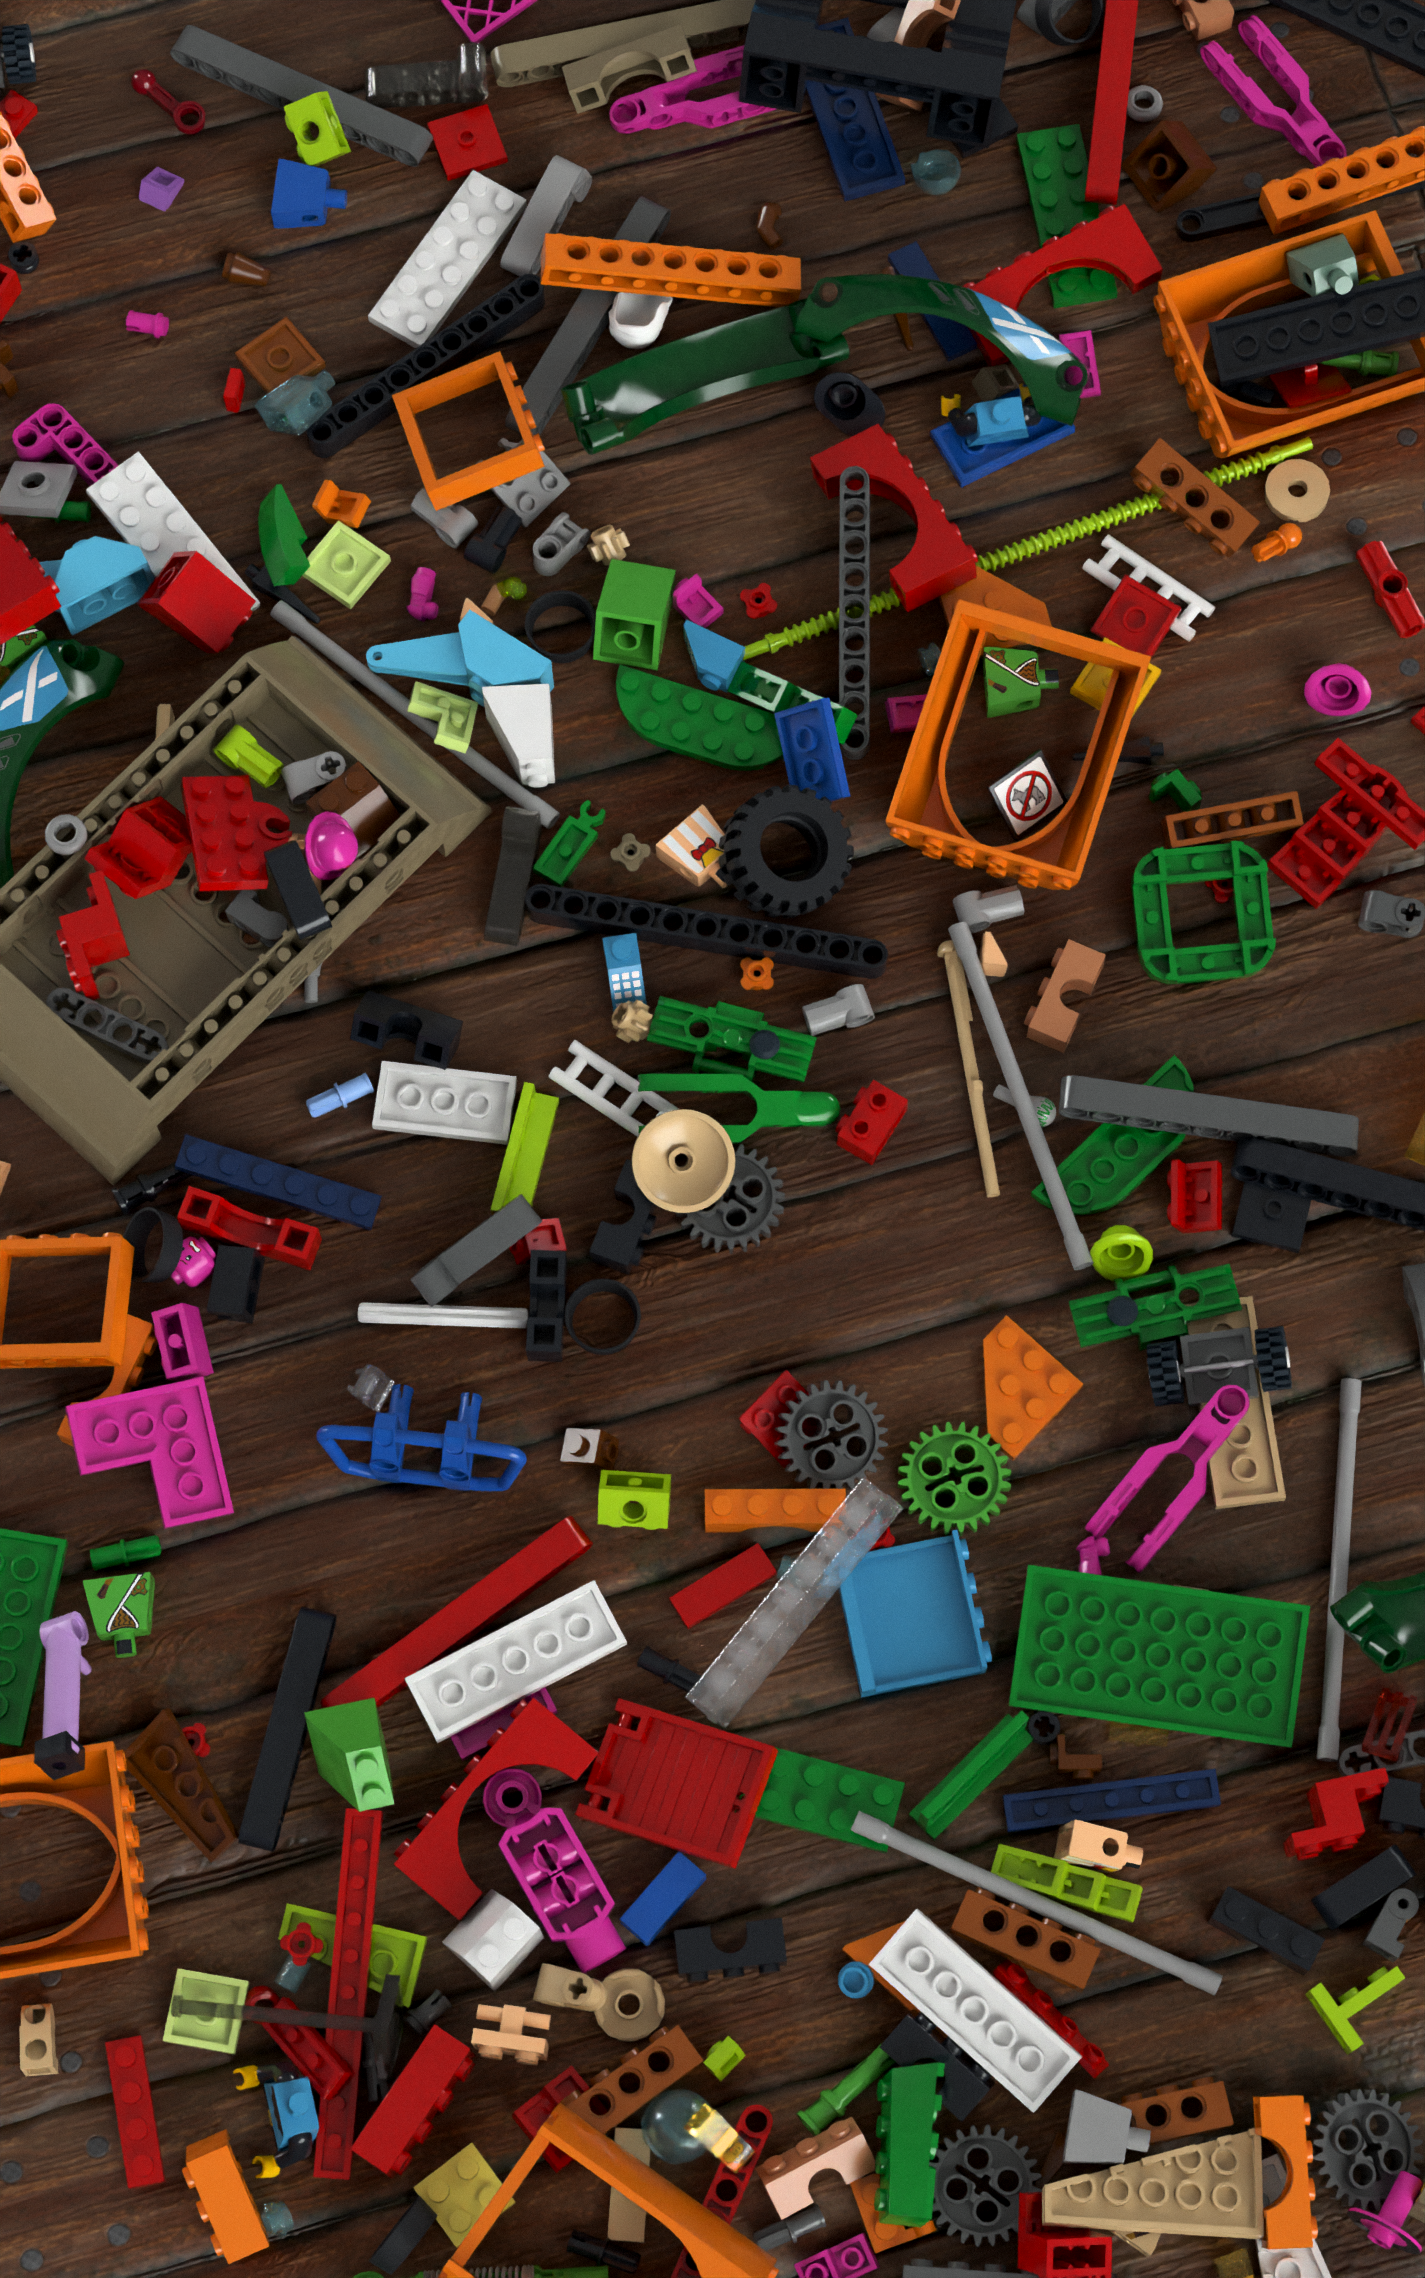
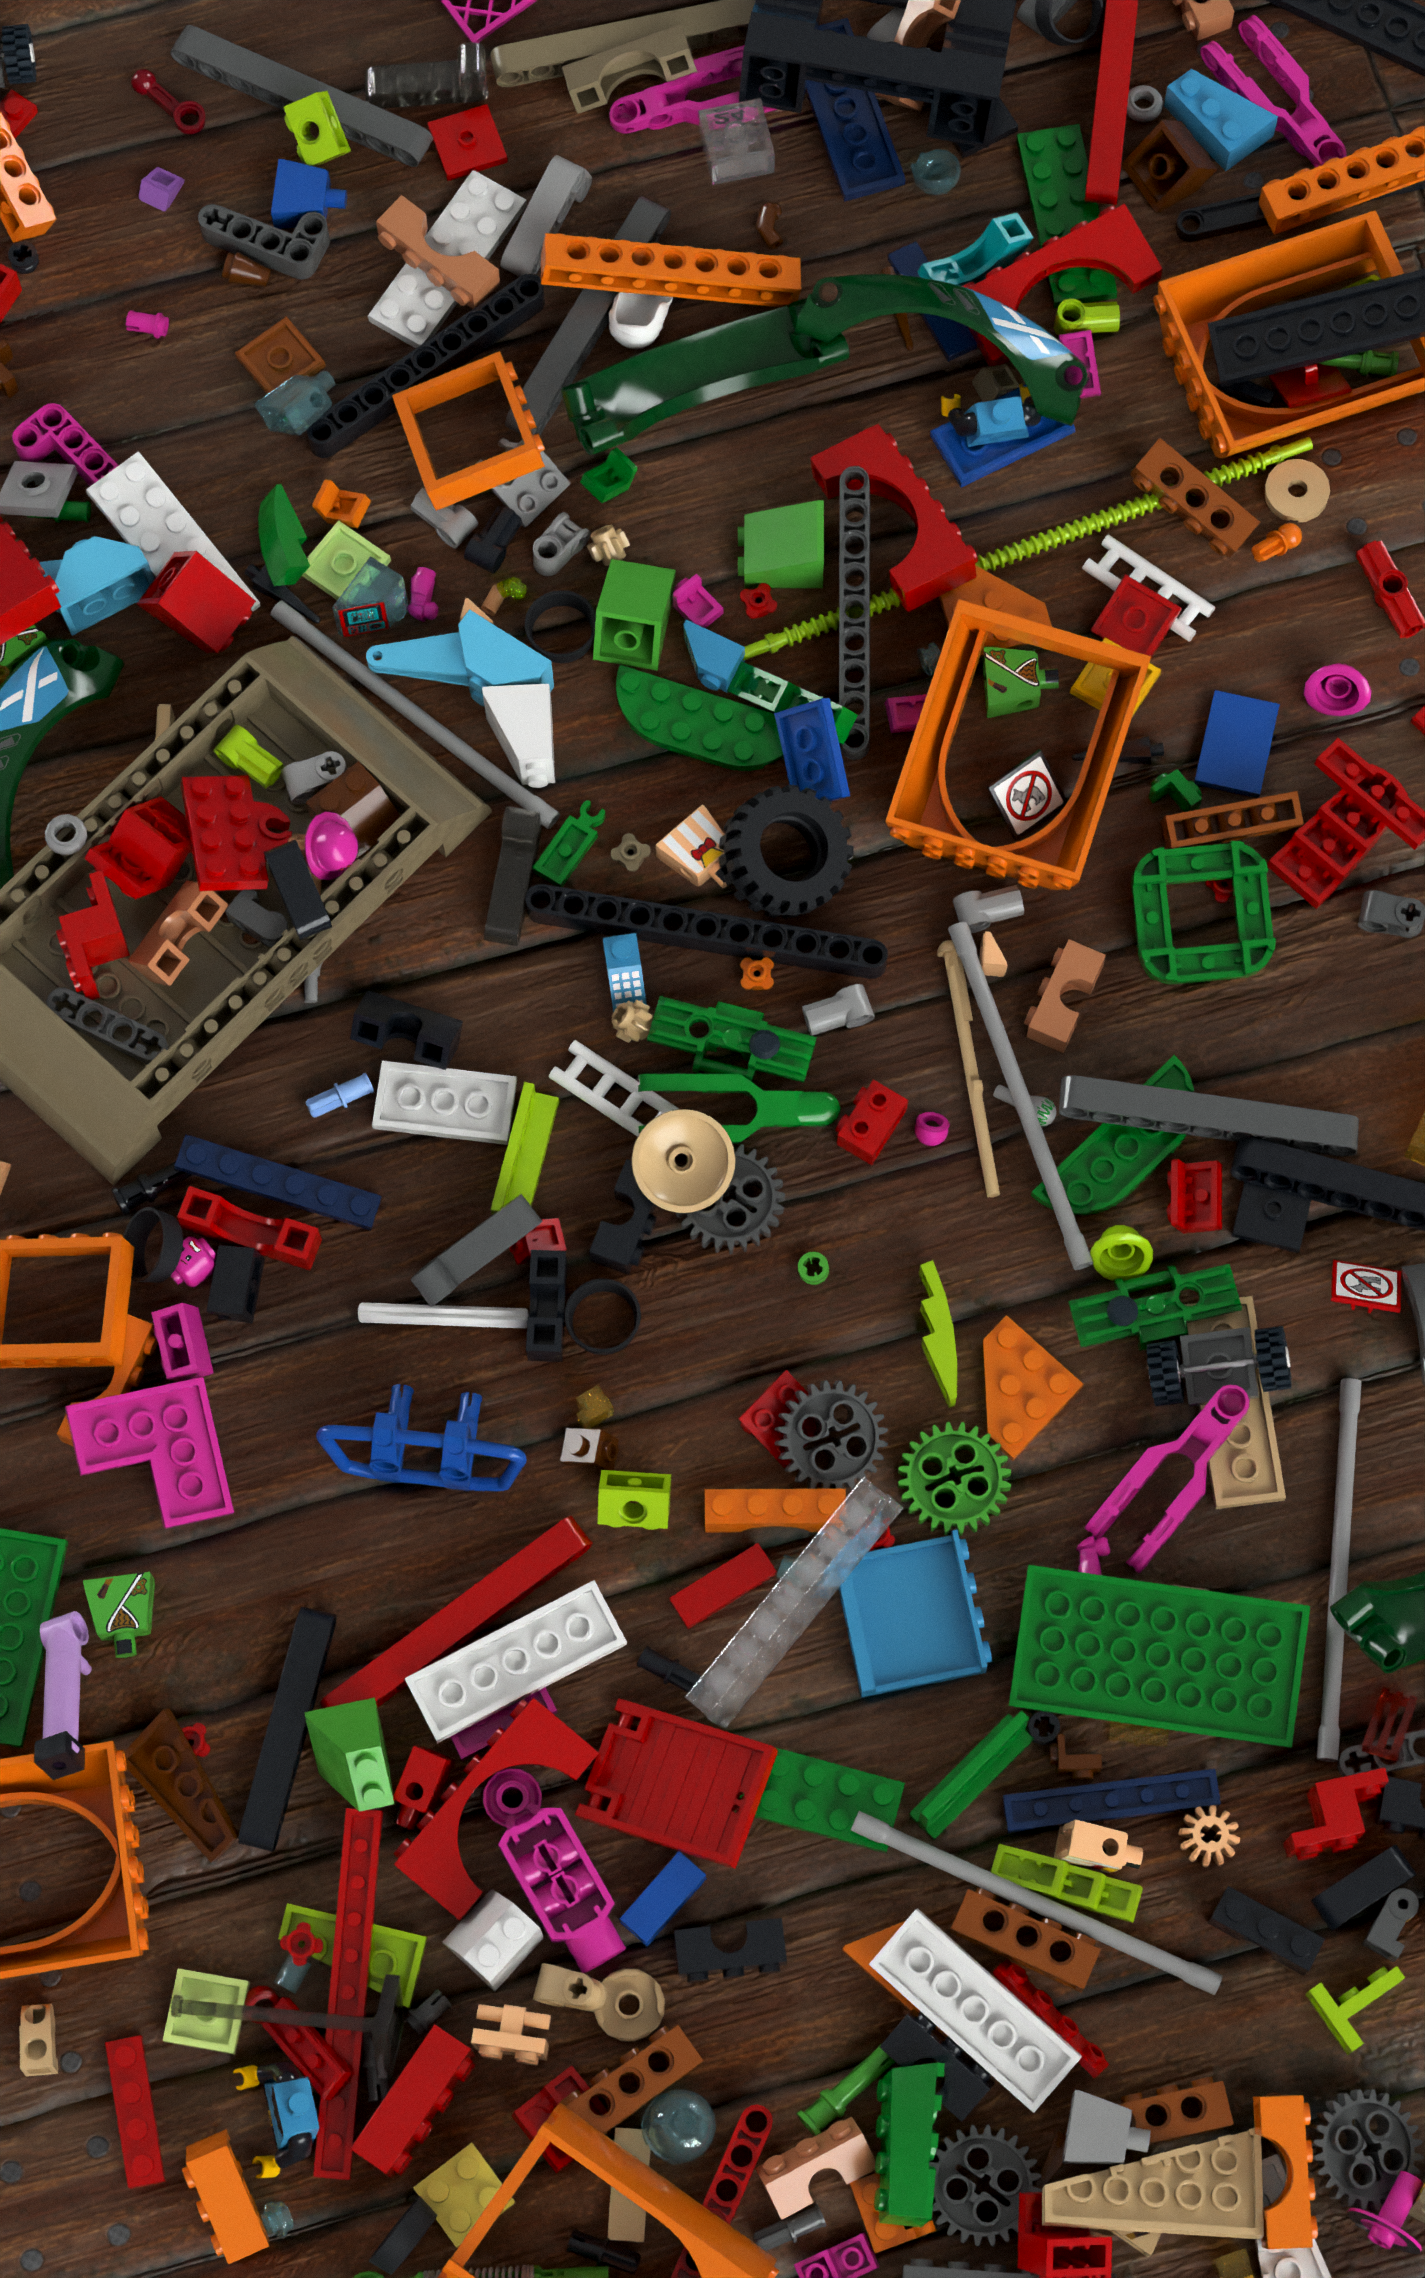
(125, 1552): green axle -> none
(189, 912): none -> nougat arch
(223, 226): none -> dark grey beam
(234, 390): red tile -> none
(371, 601): none -> clear light blue slope
(371, 1387): clear tile -> none
(431, 1772): none -> red torso
(452, 712): yellowish green plate -> none
(466, 276): none -> nougat arch
(593, 1407): none -> clear yellow piece
(610, 477): none -> green bracket
(719, 2138): clear yellow leg -> none
(723, 2058): lime plate -> none
(736, 141): none -> clear brick
(783, 547): none -> bright green slope
(803, 1271): none -> bright green bush
(848, 403): black piece -> none
(856, 1979): dark azure plate -> none
(931, 1135): none -> dark pink piece
(940, 1343): none -> lime slope
(996, 247): none -> teal arch
(1088, 316): none -> lime piece
(1213, 1848): none -> light nougat gear
(1219, 118): none -> dark azure wedge
(1236, 744): none -> blue tile
(1324, 267): sand green torso -> none
(1366, 1286): none -> piece

